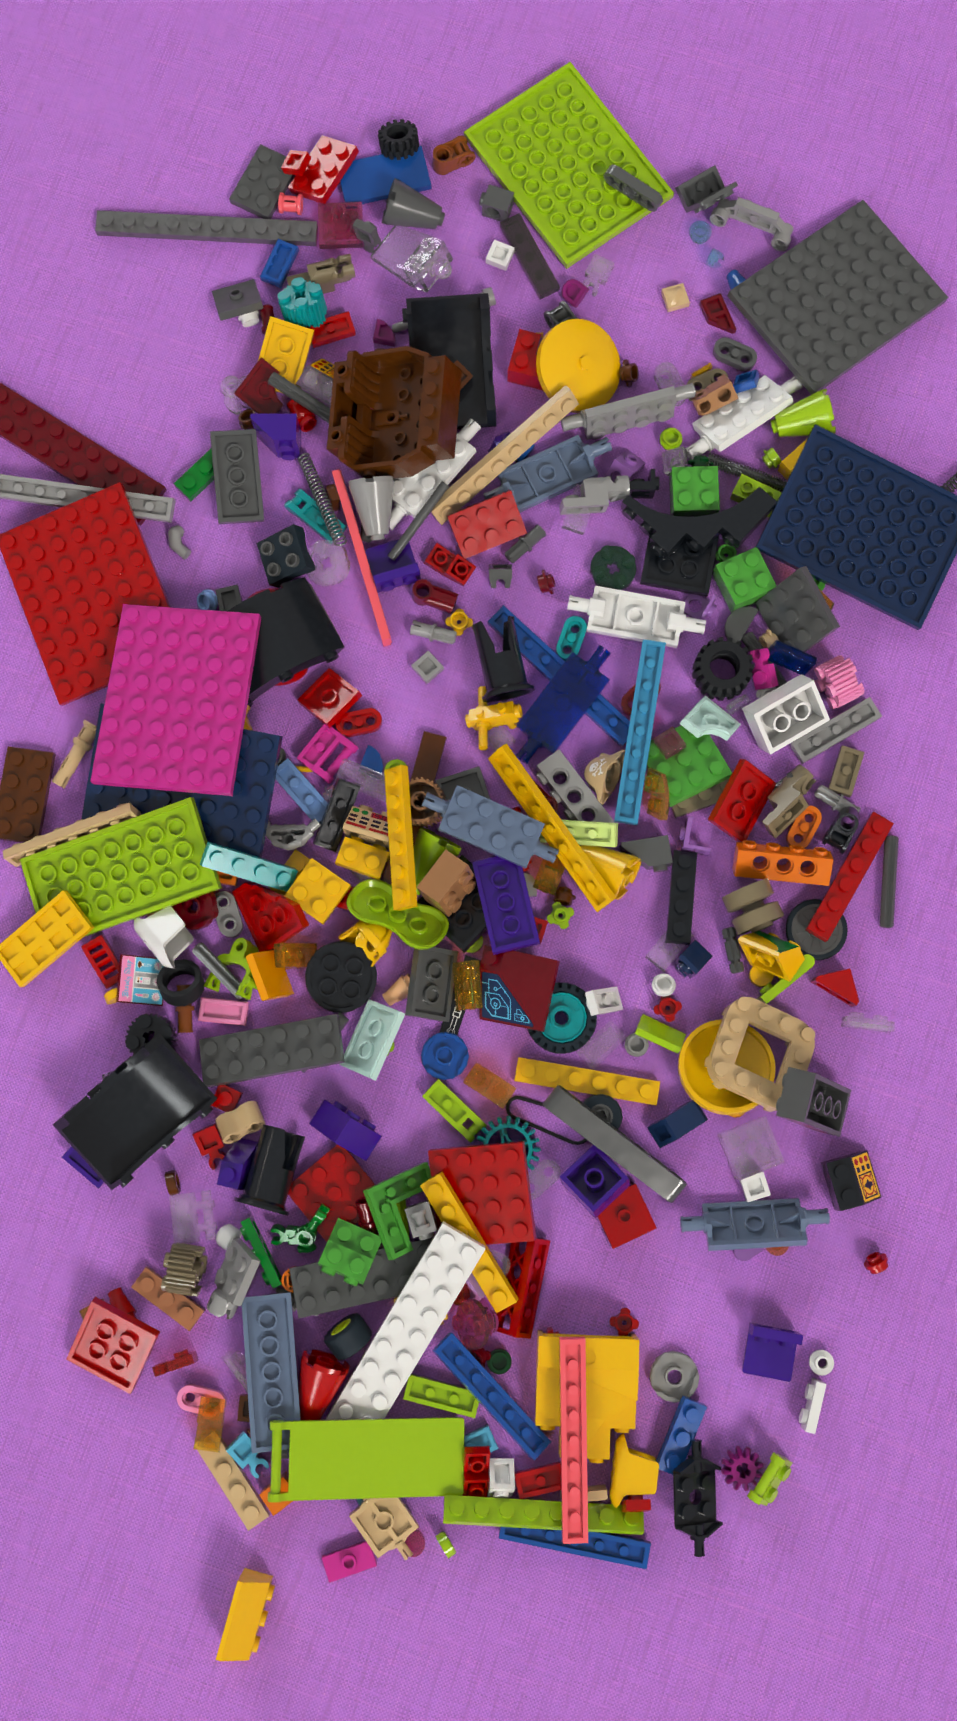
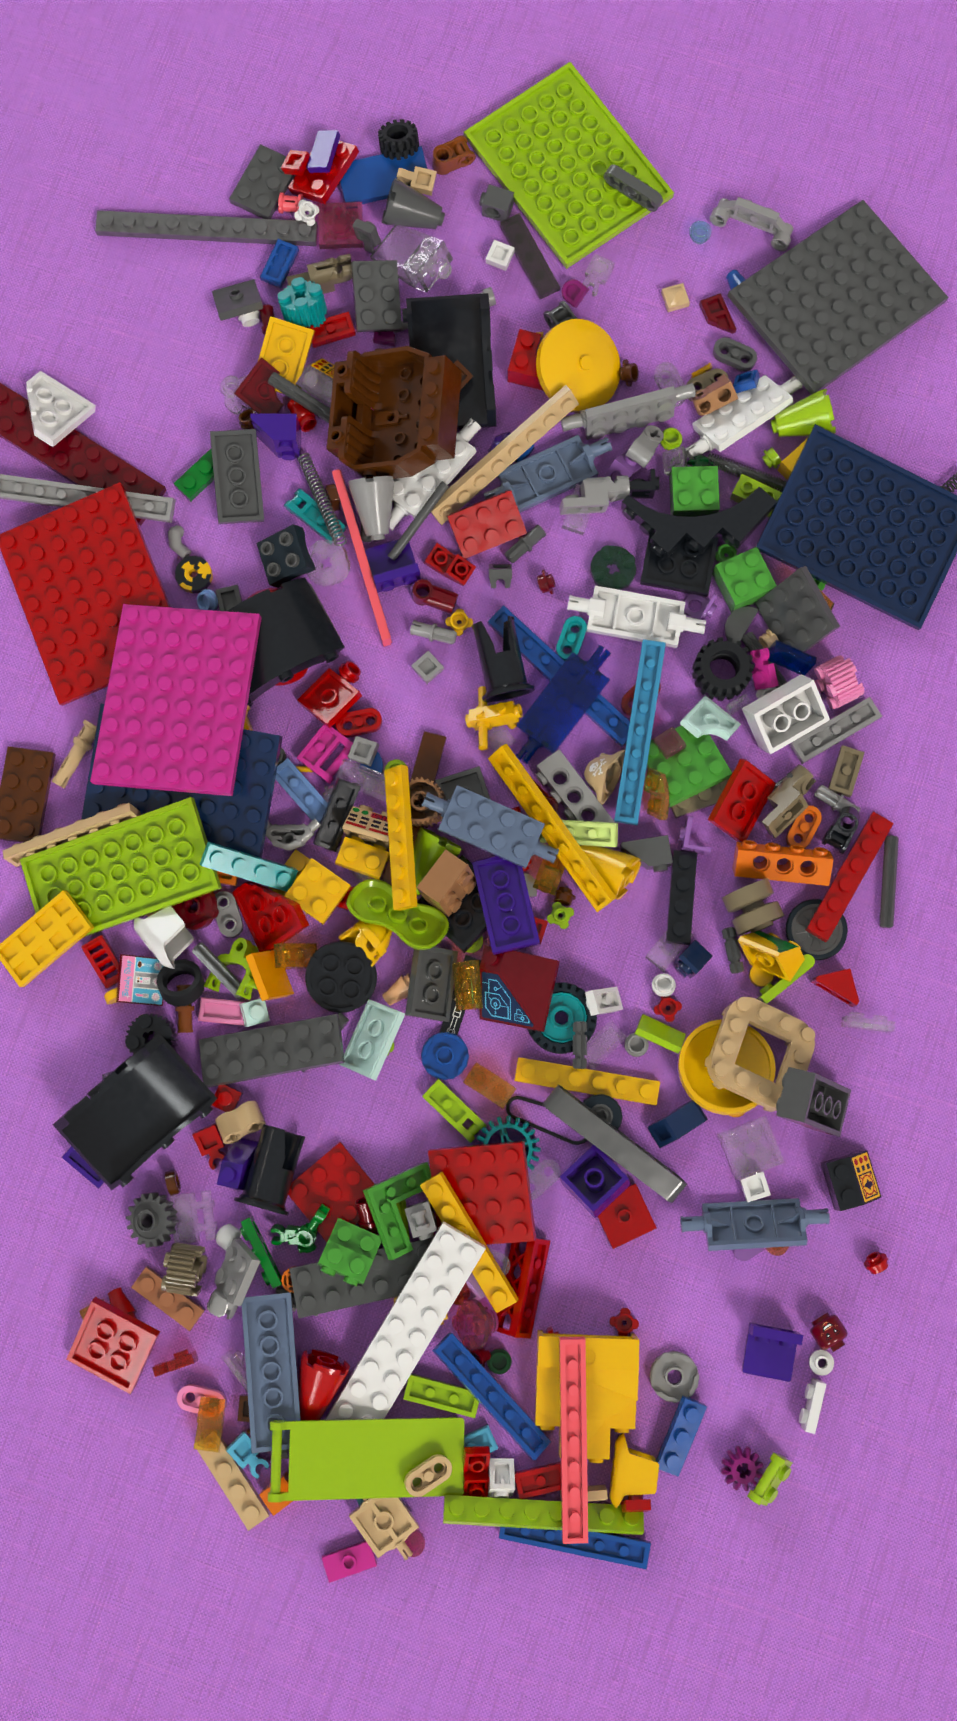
(55, 408): none -> white plate
(154, 1231): none -> dark grey gear
(193, 584): none -> black piece
(246, 1616): yellow slope -> none
(254, 1012): none -> light aqua plate
(306, 206): none -> white plate
(323, 151): none -> tile
(346, 1129): dark purple brick -> none
(348, 1336): black wheel -> none
(349, 671): none -> red plate
(363, 751): none -> light grey plate
(376, 296): none -> dark grey plate
(420, 180): none -> tan plate
(429, 1477): none -> tan plate
(445, 1544): lime tile -> none
(579, 1045): none -> dark grey axle
(645, 445): none -> light grey piece
(696, 1517): black plate -> none
(704, 190): dark grey bracket -> none
(714, 256): clear light blue hinge -> none
(829, 1332): none -> dark red head

